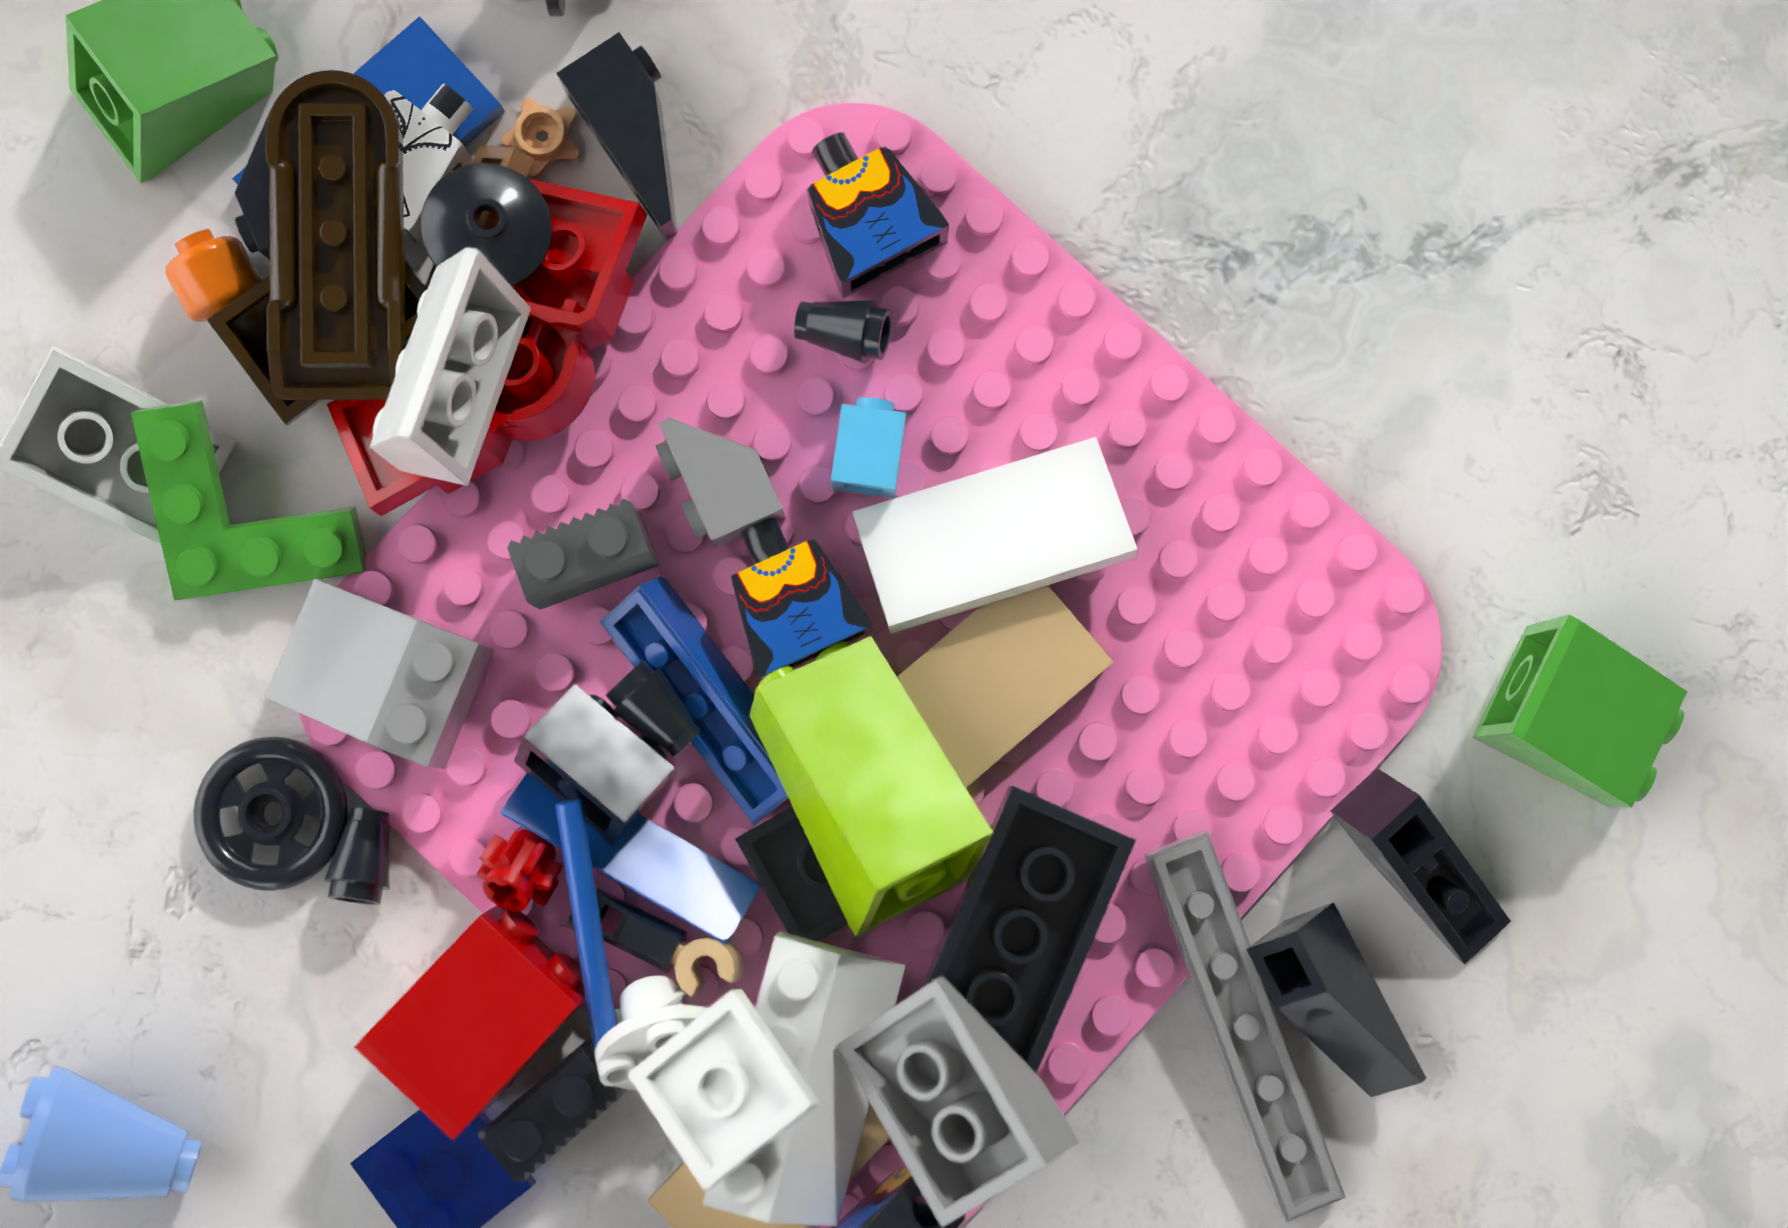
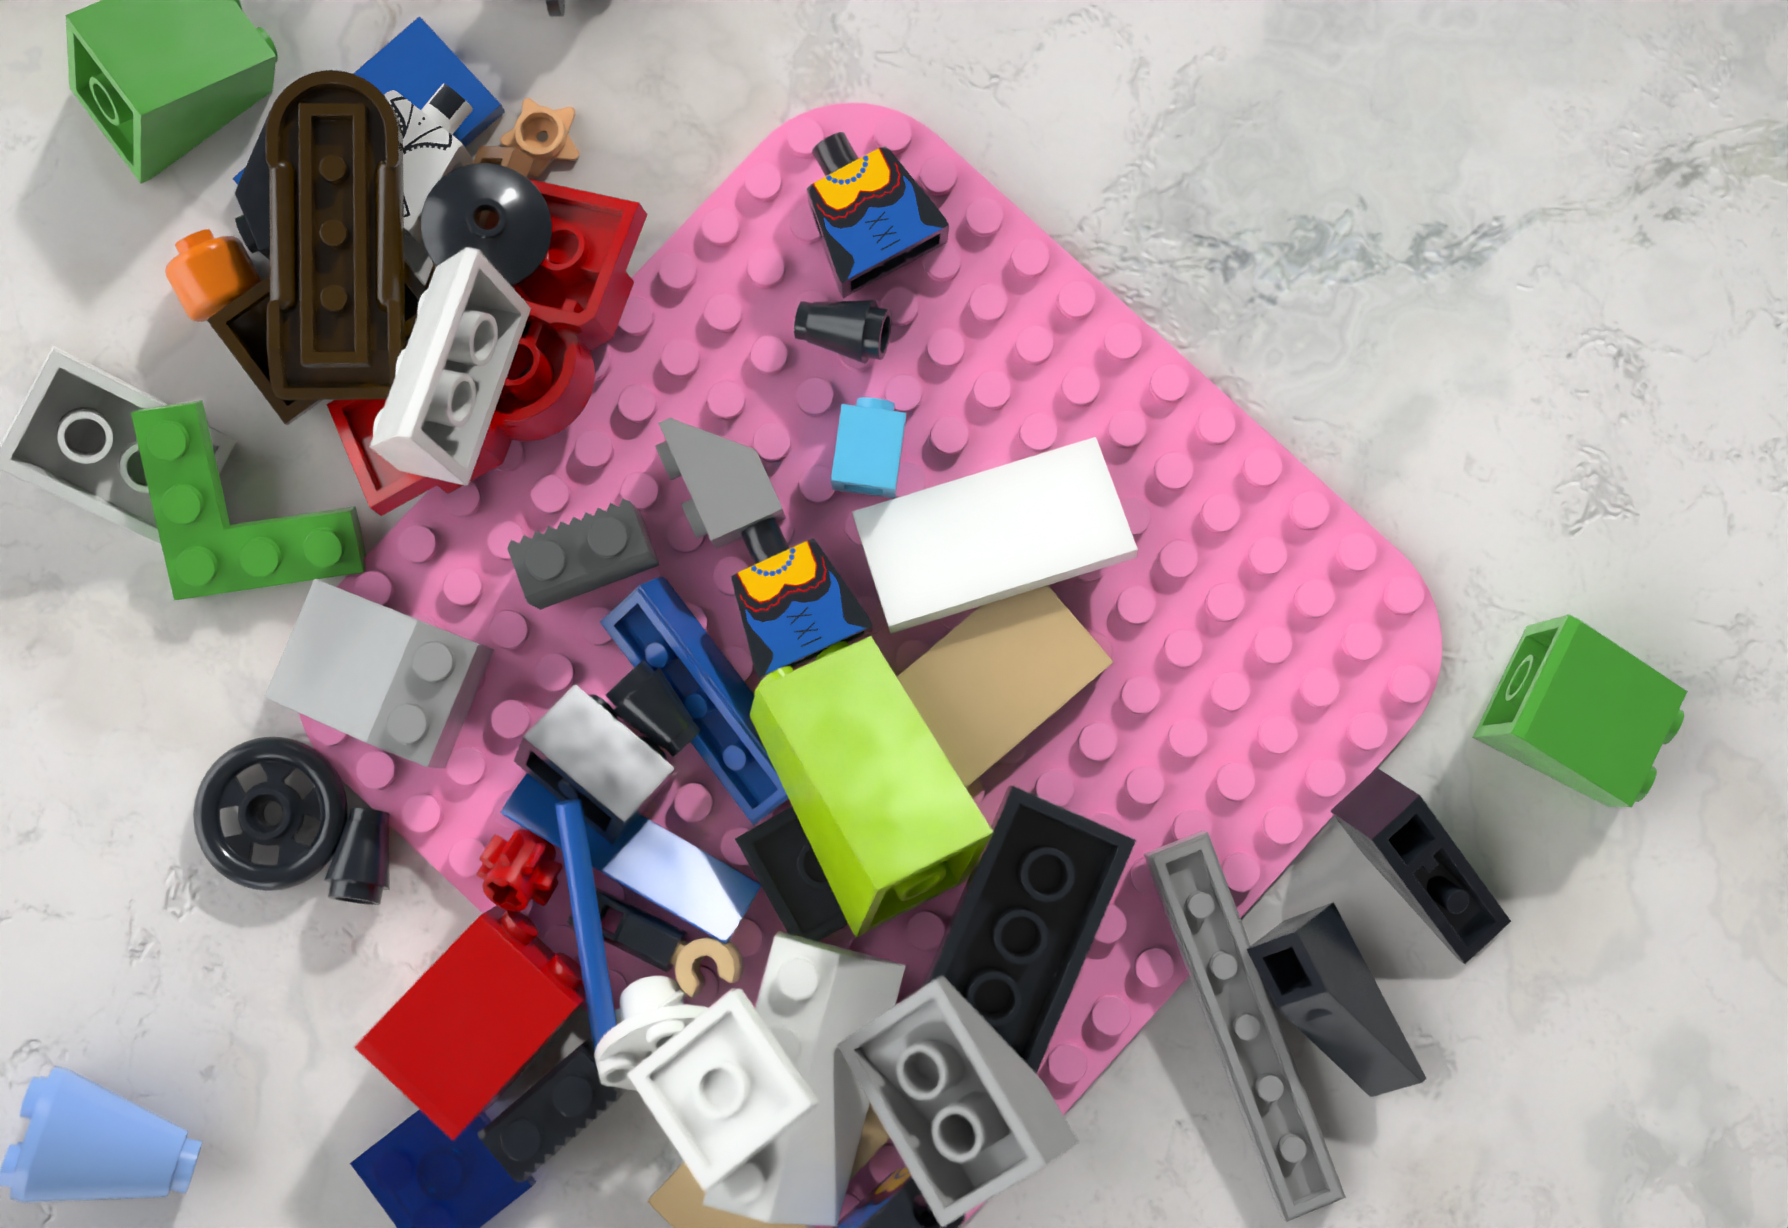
(623, 110): black slope -> none

